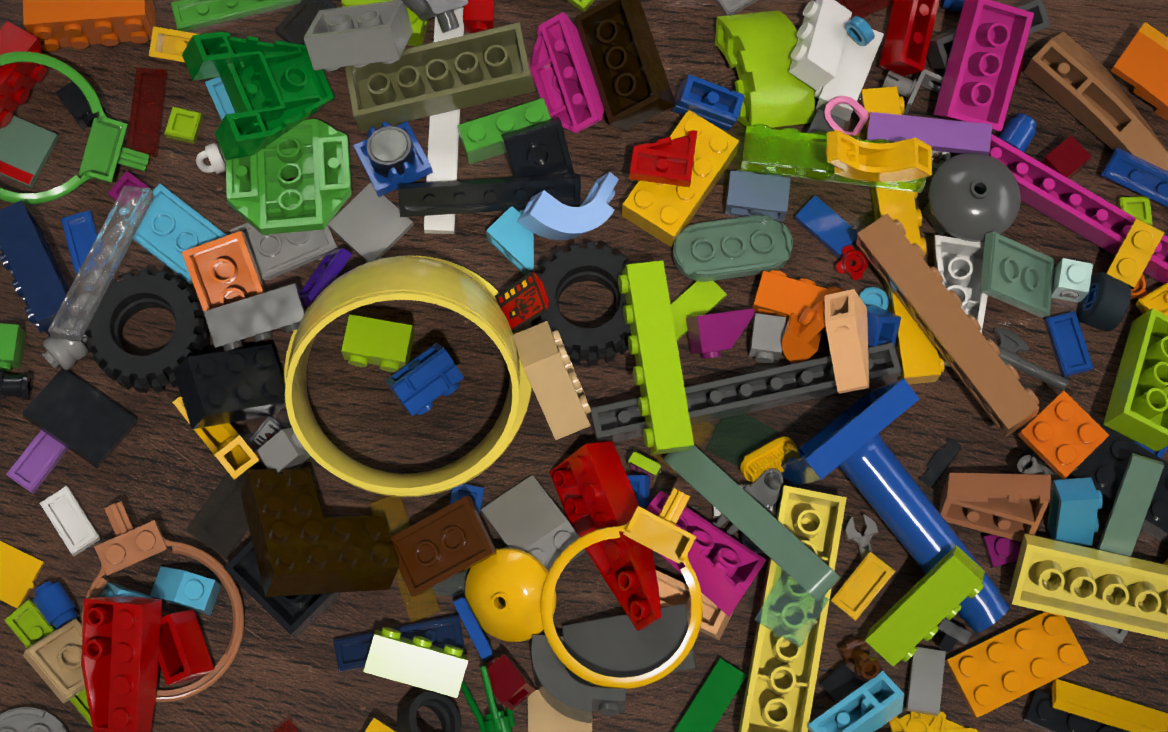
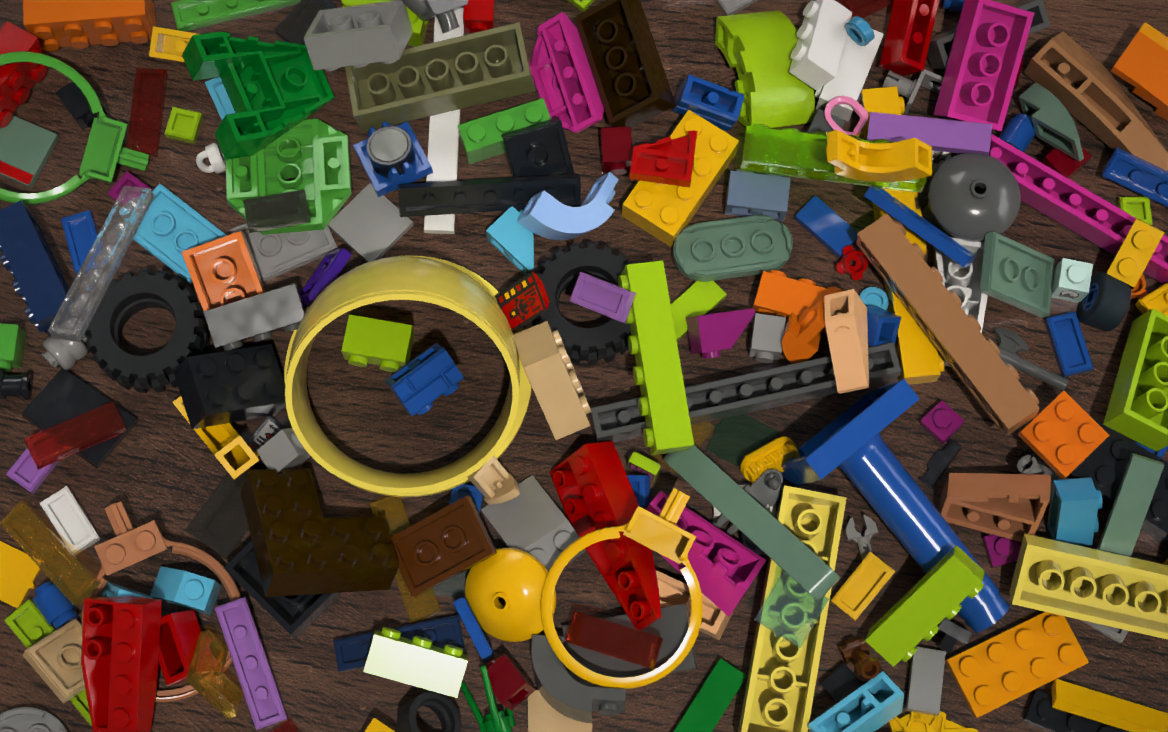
(50, 553): none -> clear yellow tile
(75, 435): none -> clear red tile
(208, 677): none -> clear yellow tile
(251, 663): none -> medium lavender tile
(276, 211): none -> clear smoke plate
(495, 482): none -> tan tile
(602, 297): none -> medium lavender tile
(614, 640): none -> clear red tile
(616, 149): none -> dark red brick
(920, 226): none -> blue tile
(942, 422): none -> magenta plate
(1051, 120): none -> sand green slope

